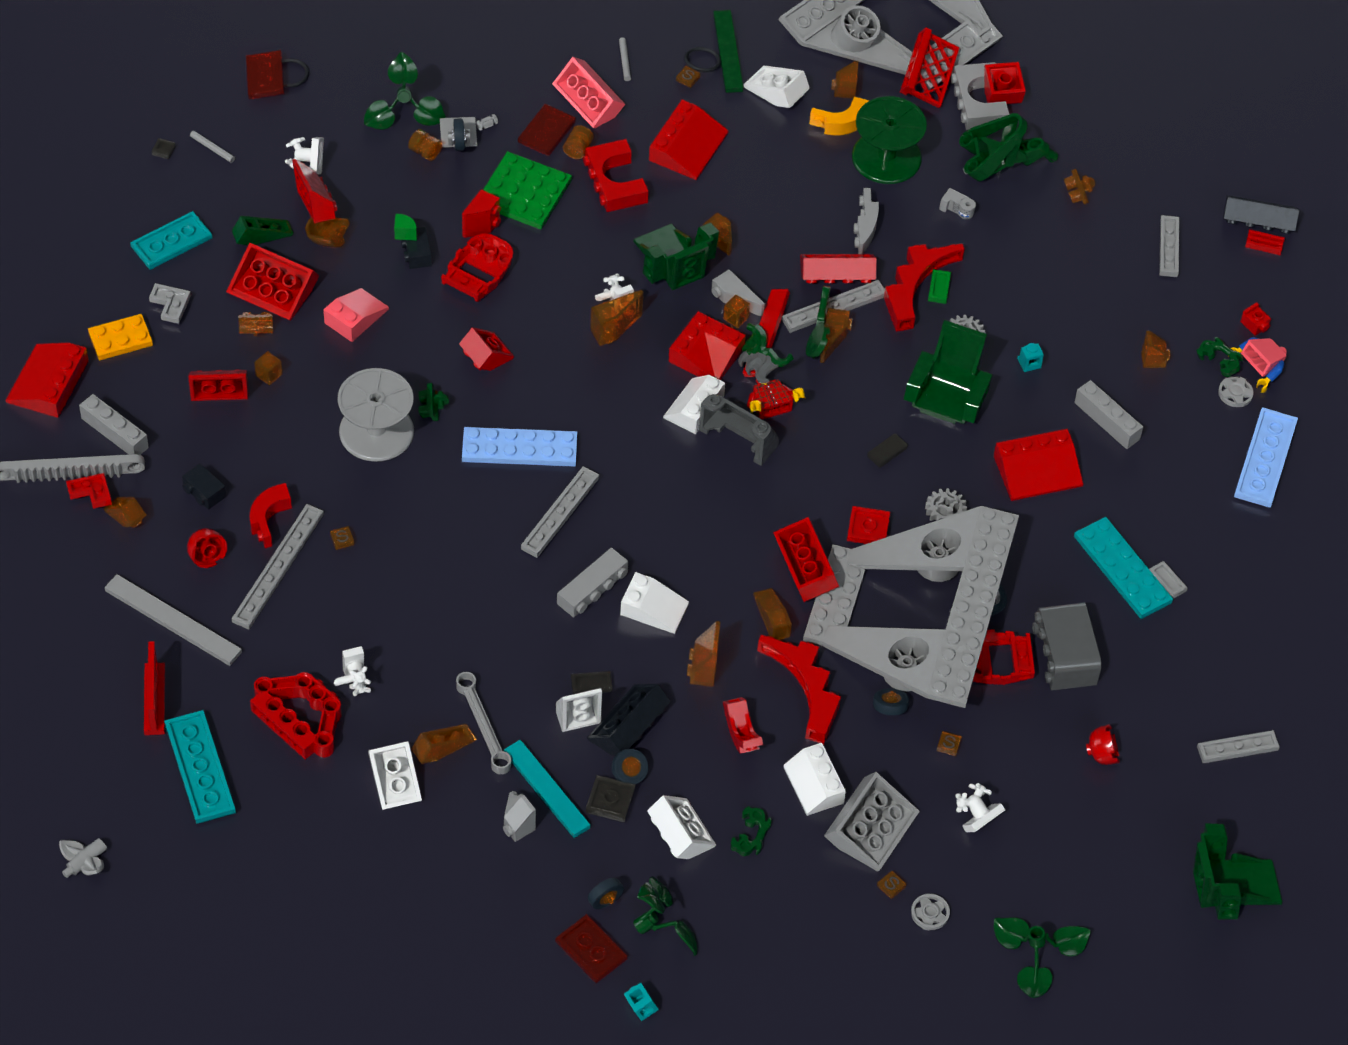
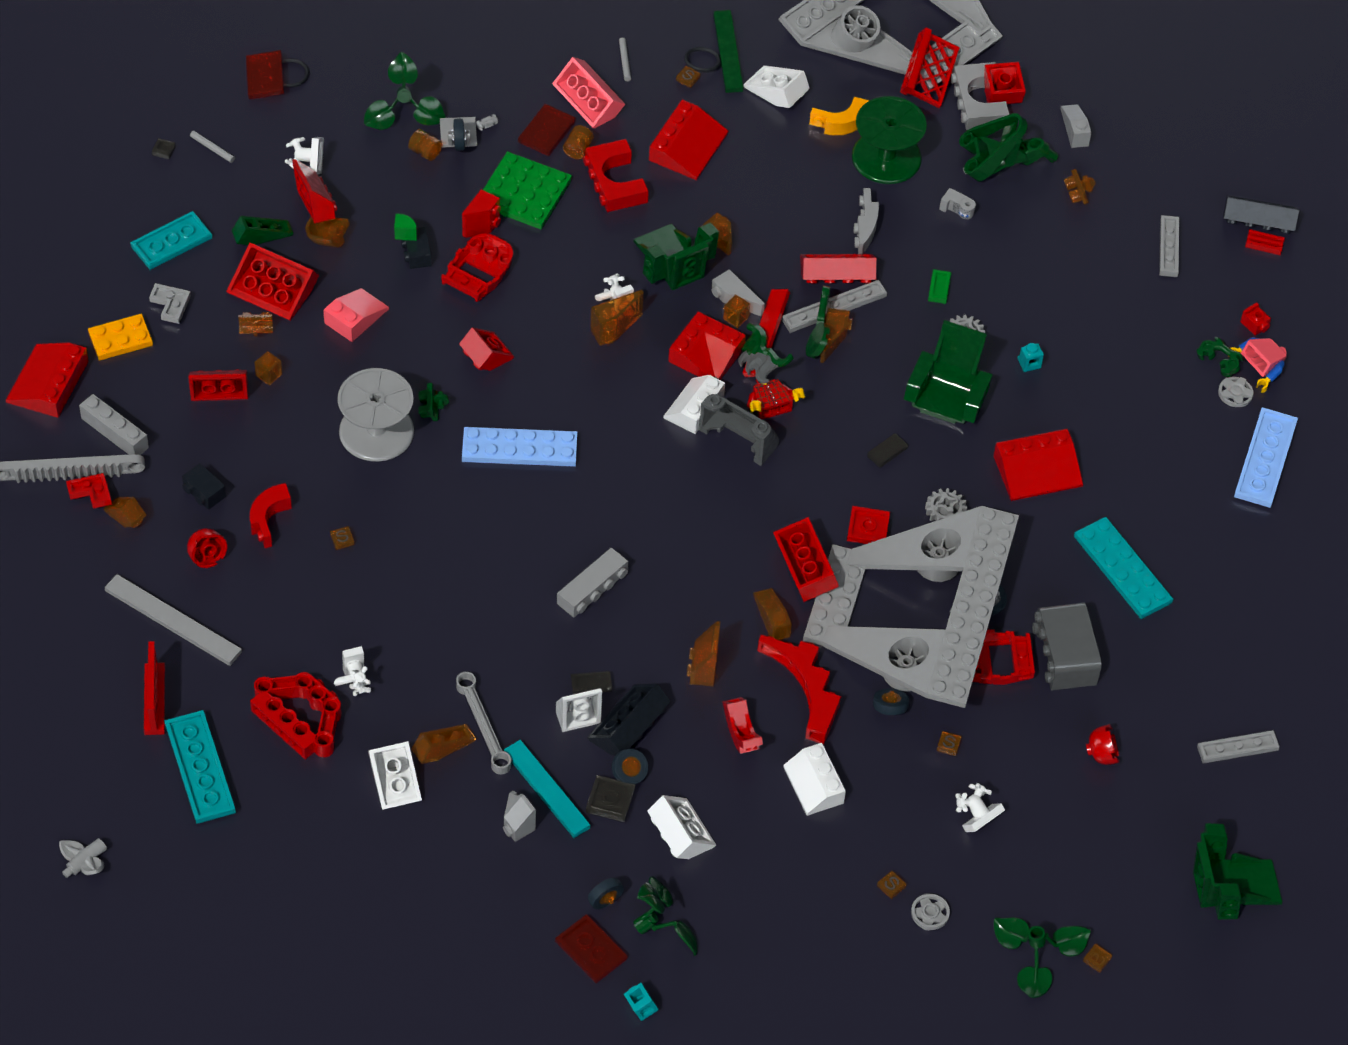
(277, 566): light grey tile -> none
(559, 512): light grey plate -> none
(653, 603): white slope -> none
(756, 817): dark green helmet -> none
(846, 81): clear orange slope -> none
(872, 822): light grey slope -> none
(909, 277): red arch -> none
(1076, 125): none -> light grey slope
(1097, 958): none -> clear orange tile
(1108, 414): light grey brick -> none
(1154, 351): clear orange slope -> none
(1168, 579): light grey tile -> none

